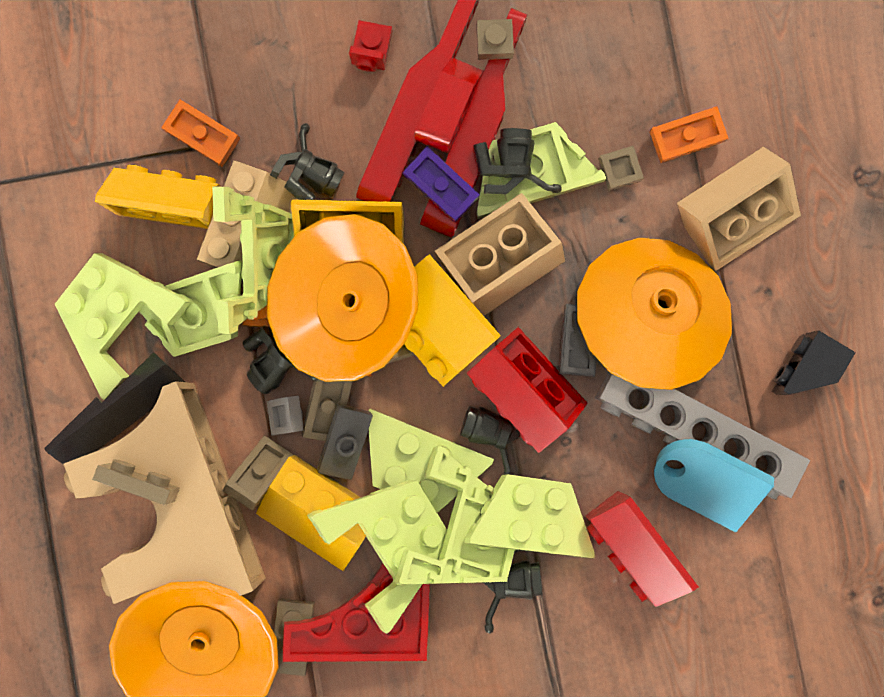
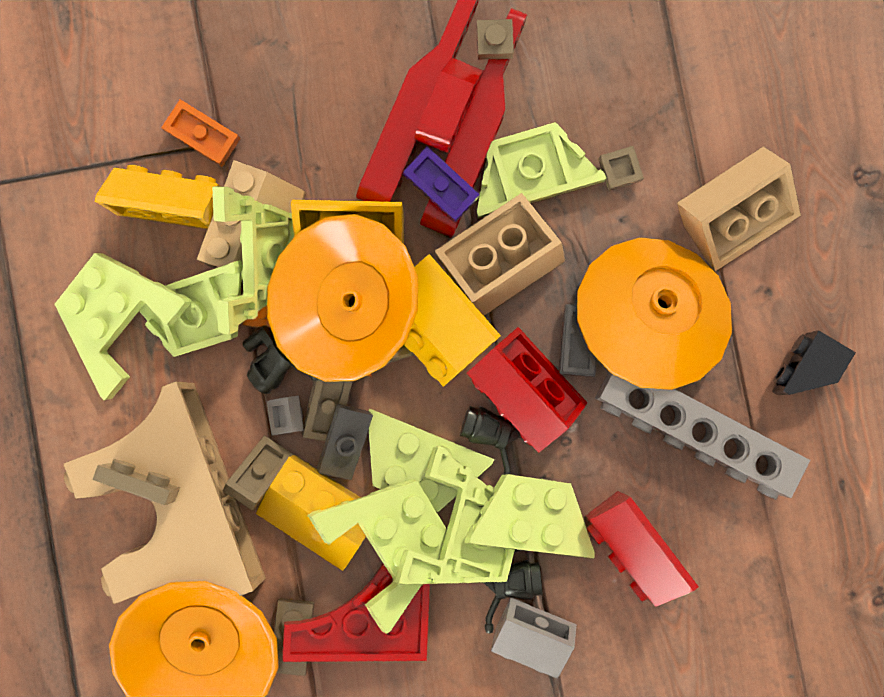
(107, 419): black slope -> none
(315, 171): pearl dark grey piece -> none
(370, 46): red bracket -> none
(515, 156): pearl dark grey piece -> none
(534, 638): none -> light grey brick
(688, 134): orange plate -> none
(711, 482): medium azure tile -> none

